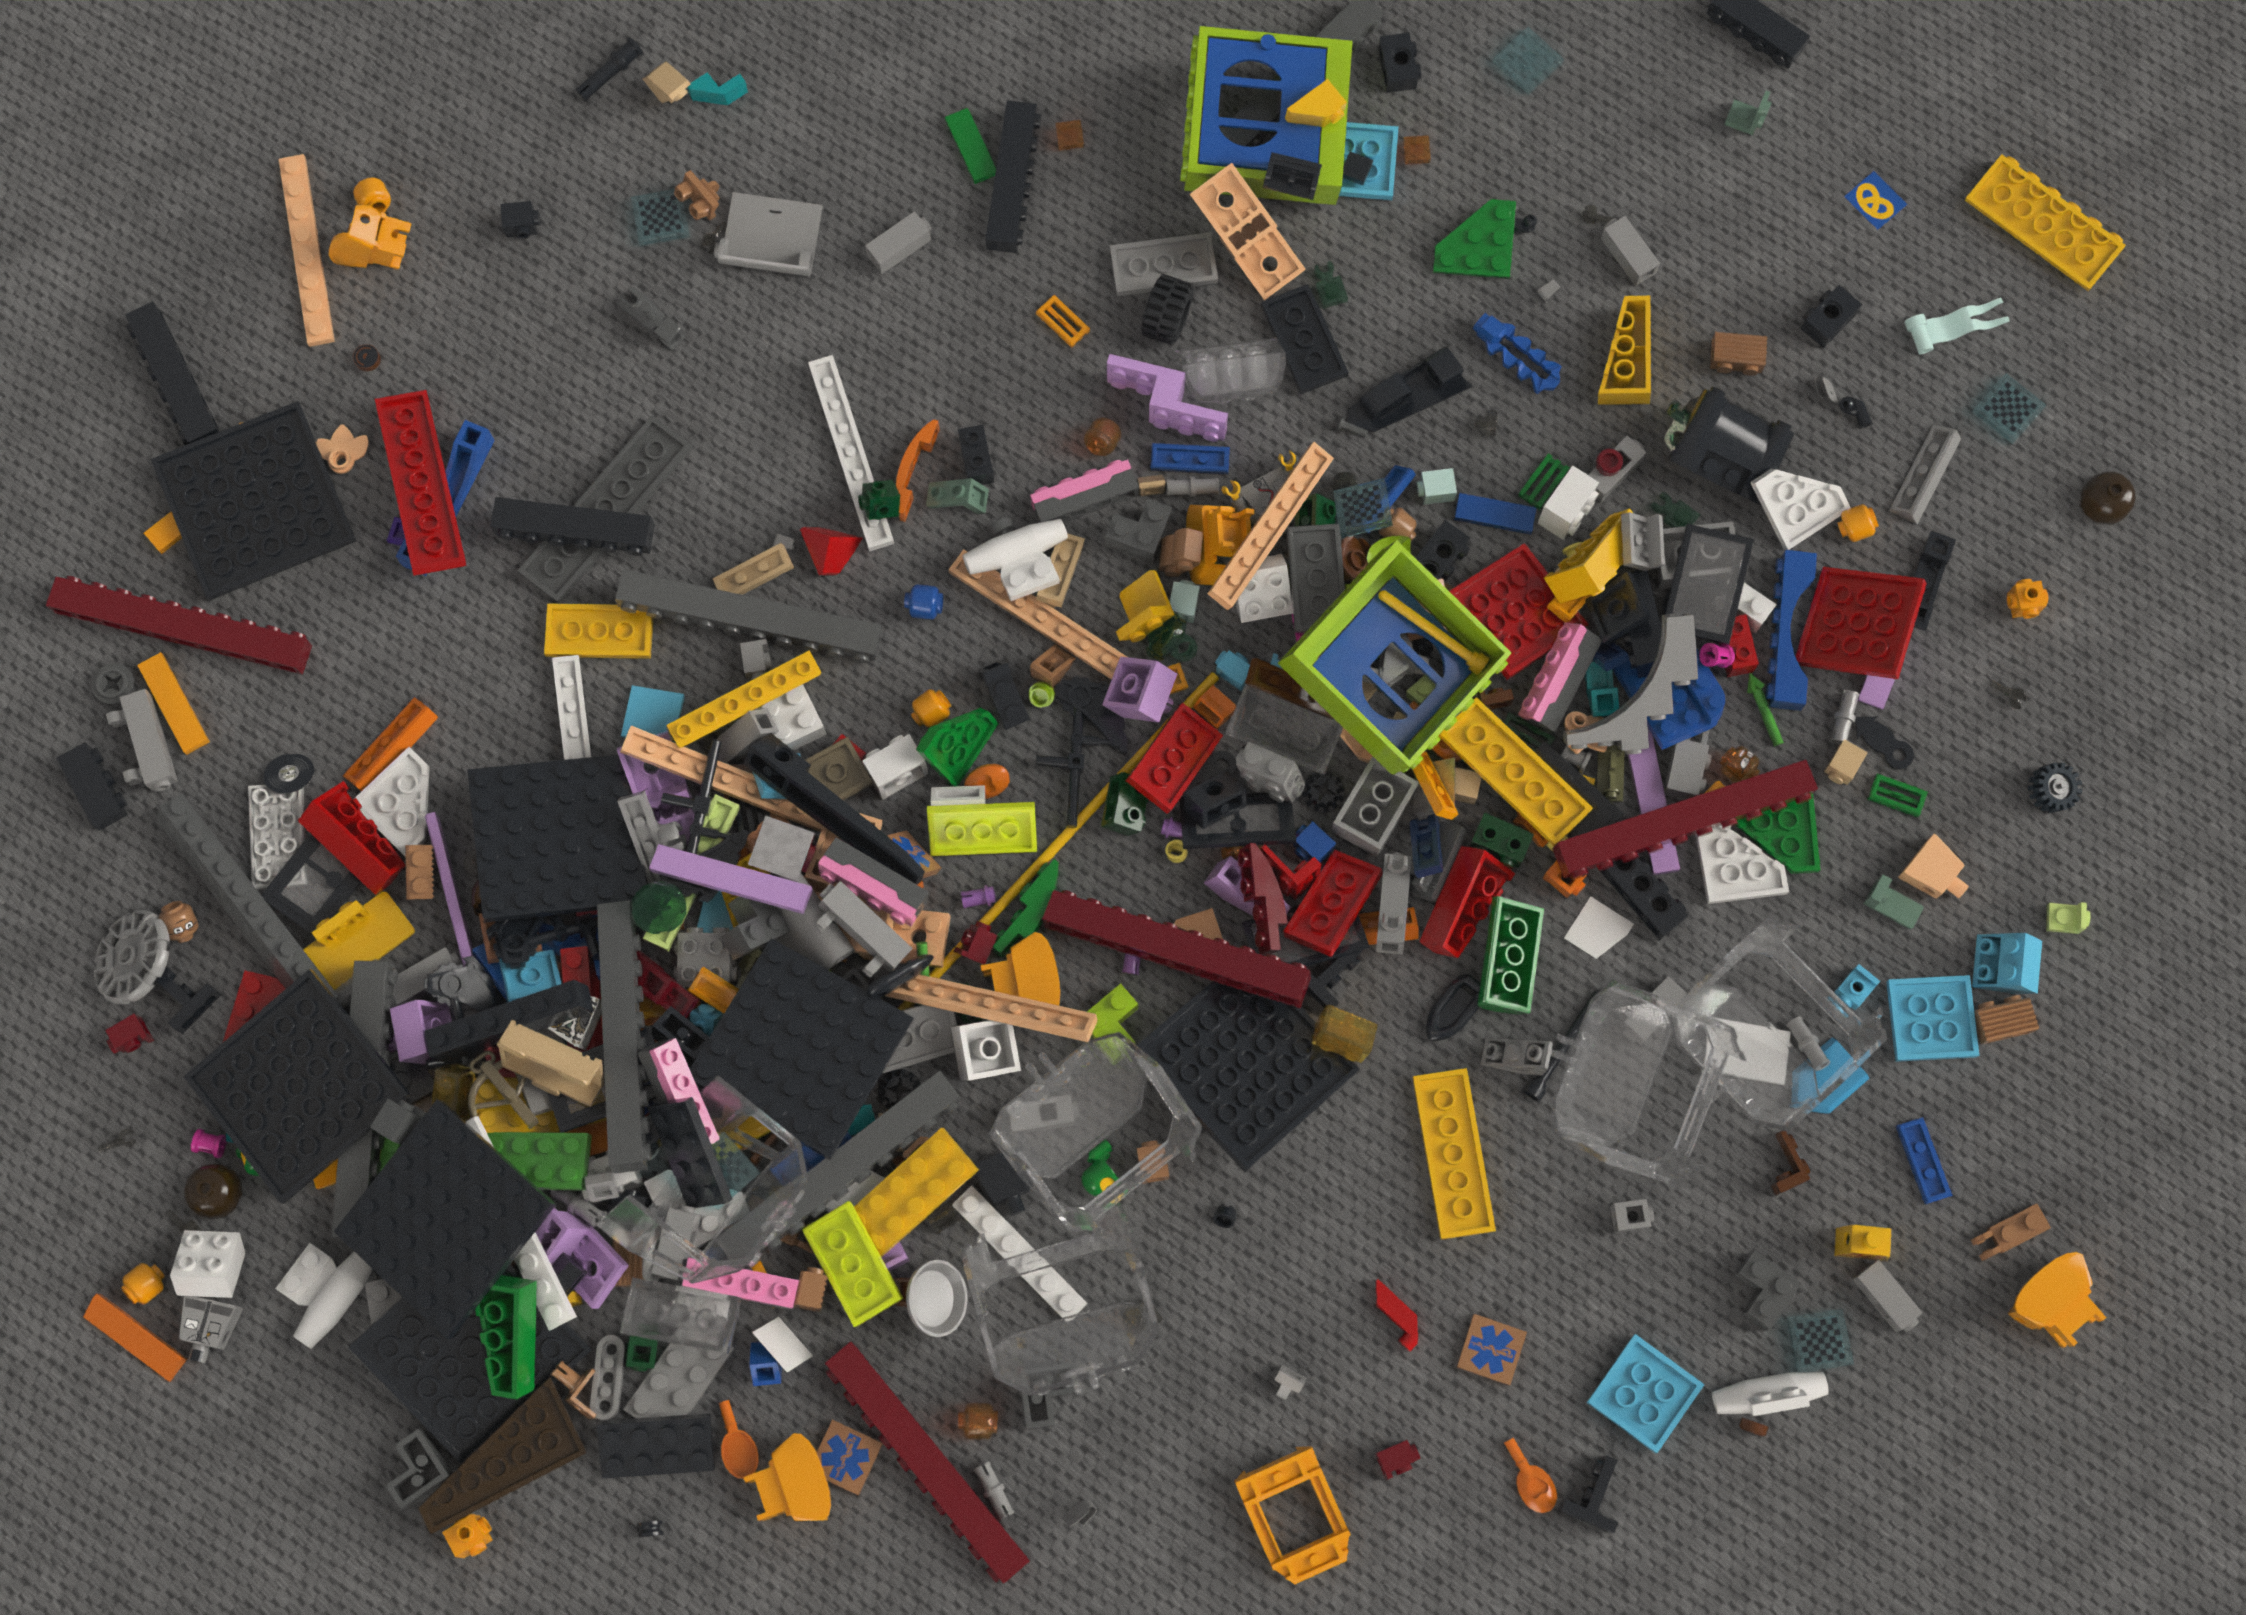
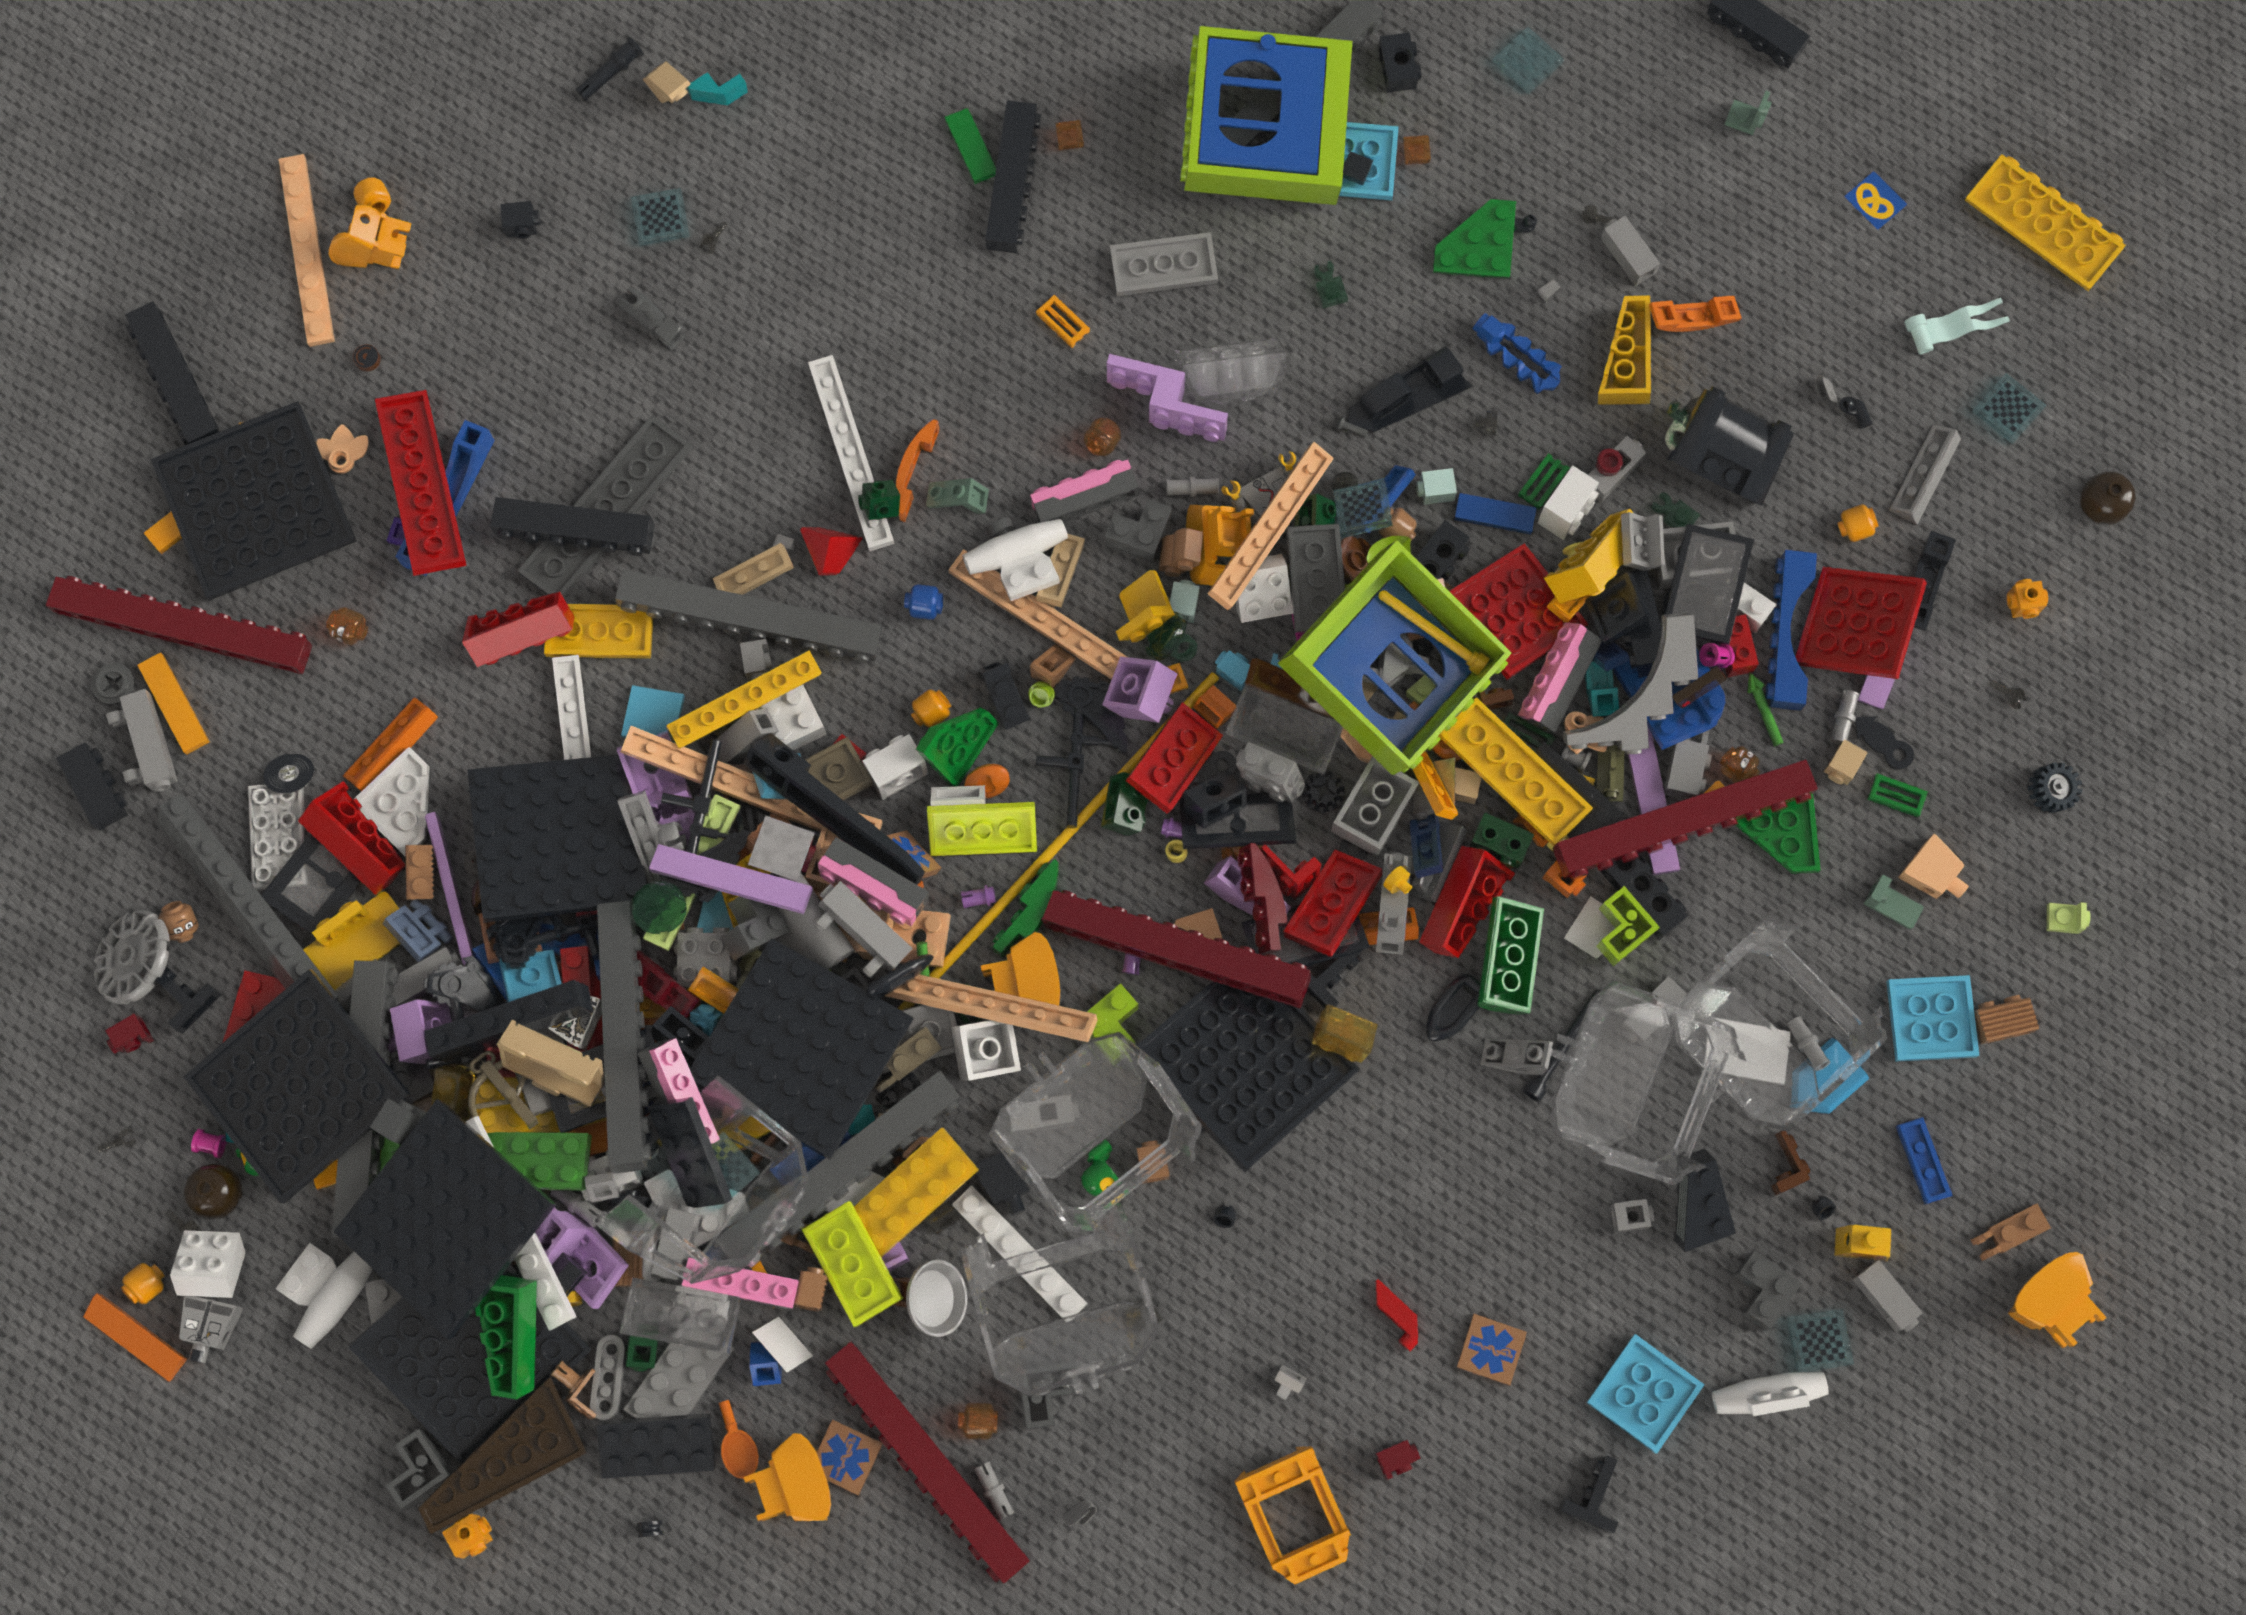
(347, 626): none -> clear orange head
(413, 934): none -> sand blue plate
(516, 628): none -> wedge
(702, 194): medium nougat hips -> none
(770, 234): light grey door -> none
(898, 242): light grey brick -> none
(909, 1056): none -> dark tan hinge
(976, 454): black brick -> none
(977, 942): dark red brick -> none
(1151, 485): tan slope -> none
(1167, 309): black tyre -> none
(1190, 458): blue tile -> none
(1247, 231): light nougat bracket -> none
(1292, 176): black hinge -> none
(1305, 339): black plate -> none
(1313, 842): blue brick -> none
(1318, 107): yellow slope -> none
(1398, 880): none -> yellow tile
(1453, 1154): yellow plate -> none
(1532, 1482): orange piece -> none
(1631, 926): none -> lime brick
(1695, 315): none -> orange slope
(1699, 687): none -> dark brown tile
(1702, 1206): none -> black wedge
(1737, 868): white plate -> none
(1738, 353): medium nougat brick -> none
(1753, 1427): reddish brown tile -> none
(1797, 504): white plate -> none
(1823, 1207): none -> black hinge
(1840, 305): black brick -> none
(1861, 978): medium azure brick -> none
(2007, 963): medium azure slope -> none

